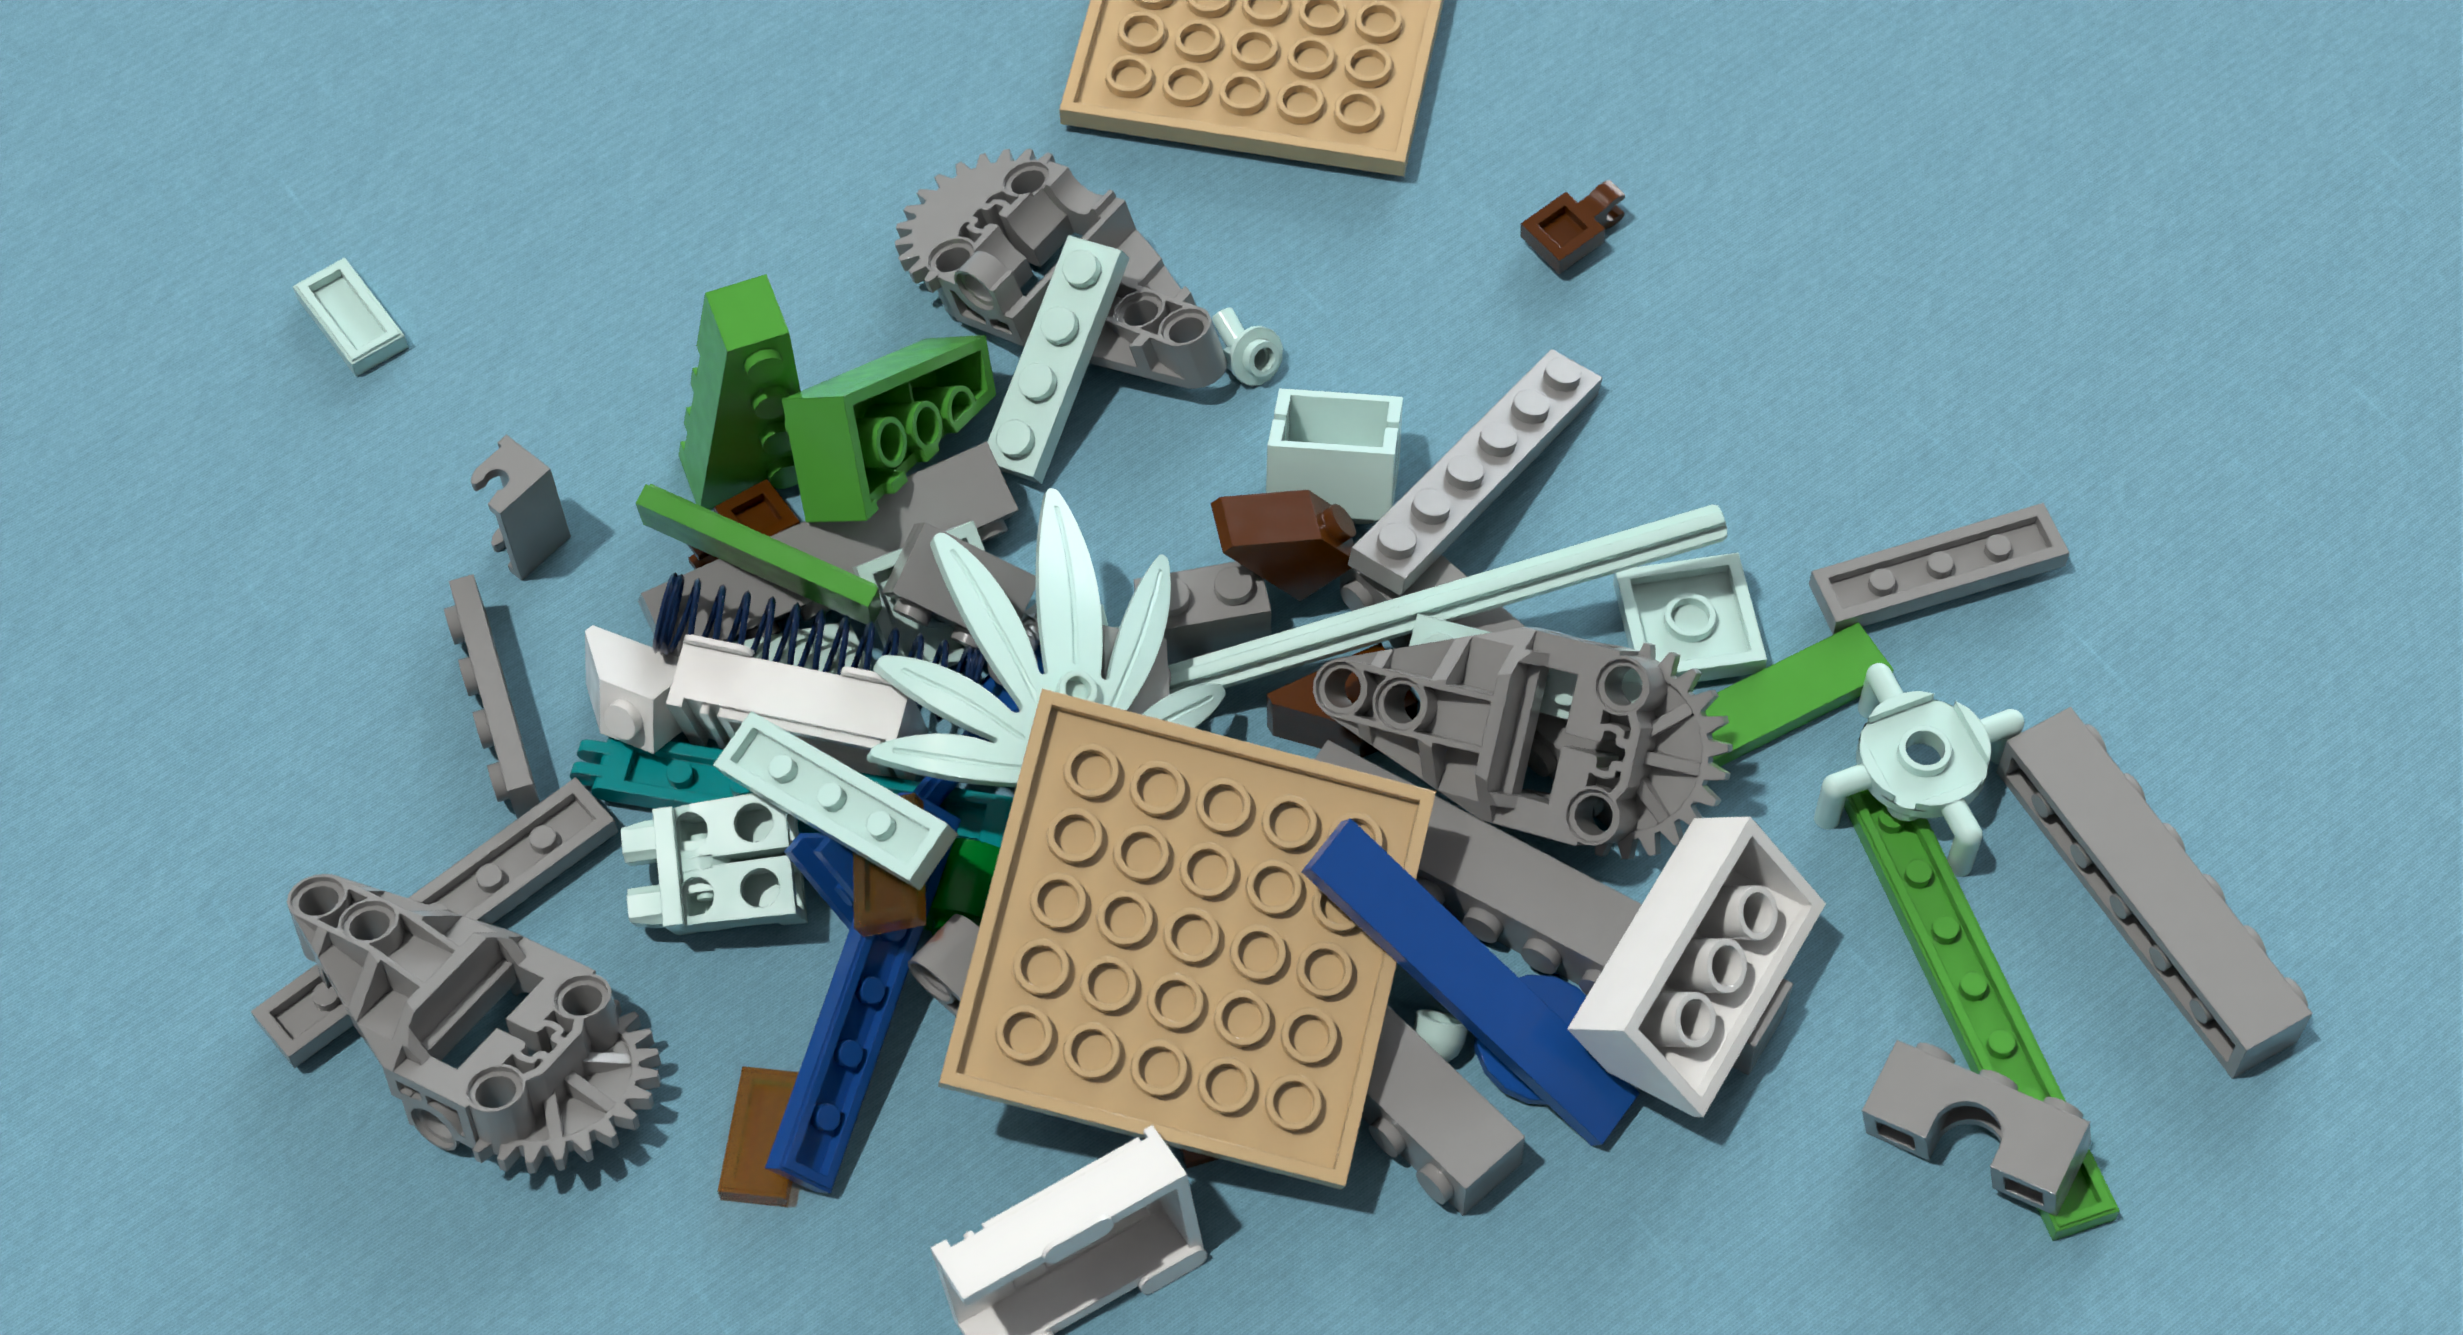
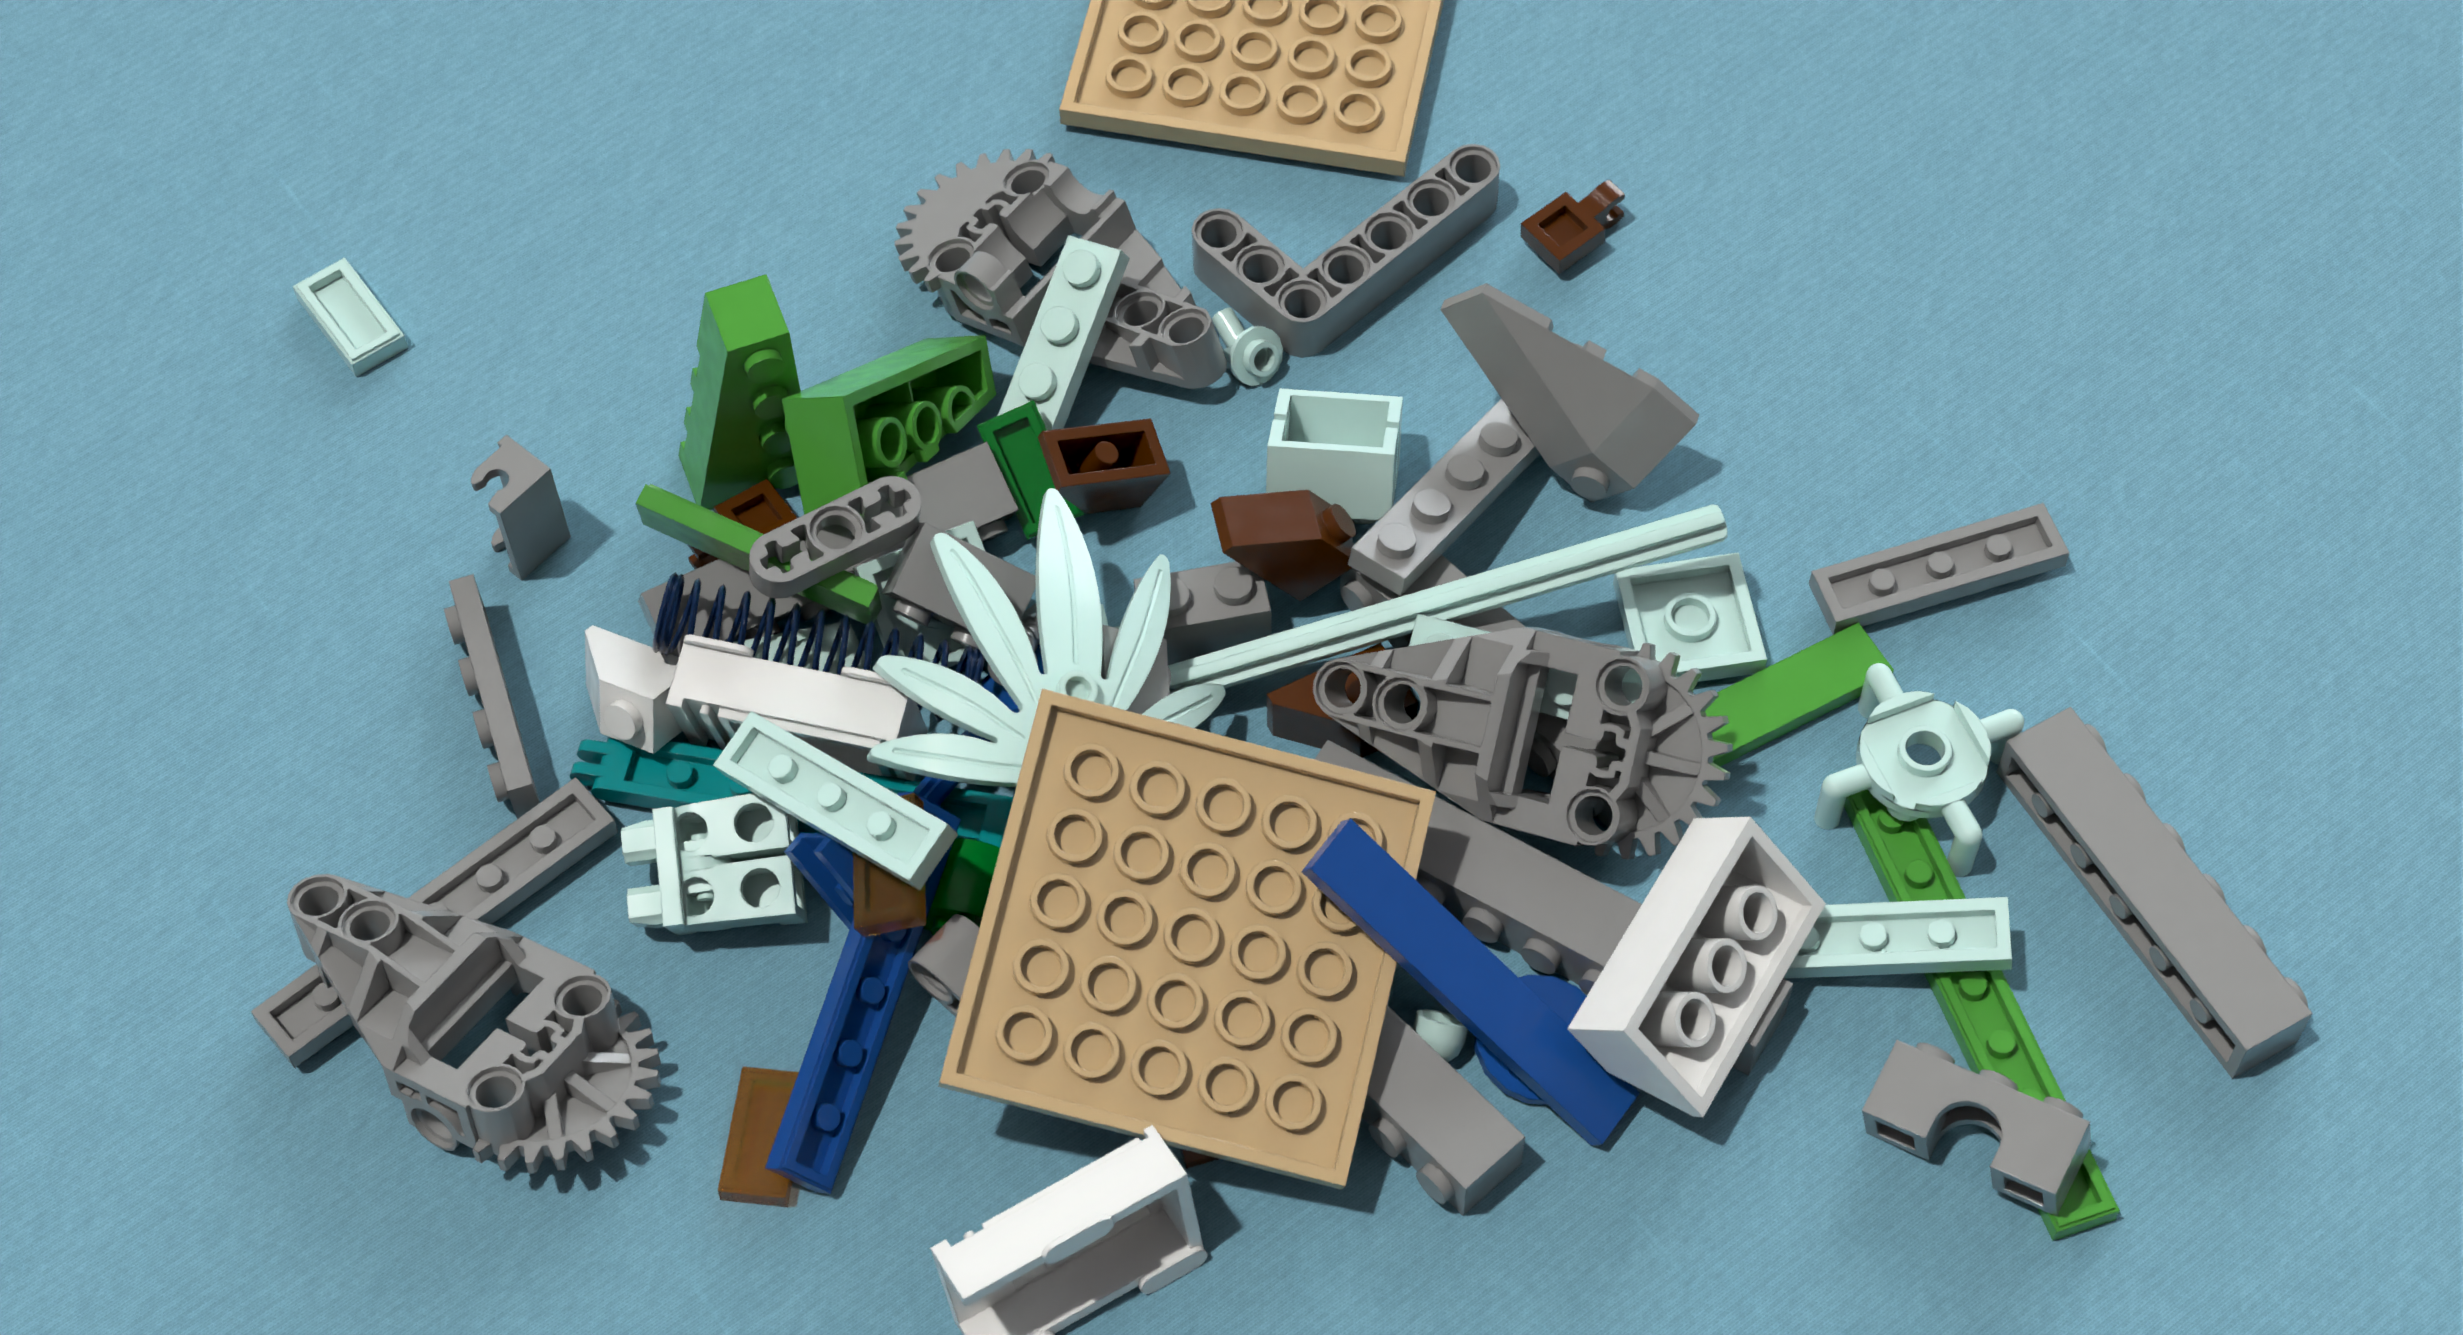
(826, 562): none -> light grey beam
(1022, 461): none -> green tile
(1105, 464): none -> reddish brown slope
(1371, 258): none -> light grey beam
(1578, 410): none -> light grey wedge
(1907, 938): none -> light aqua plate

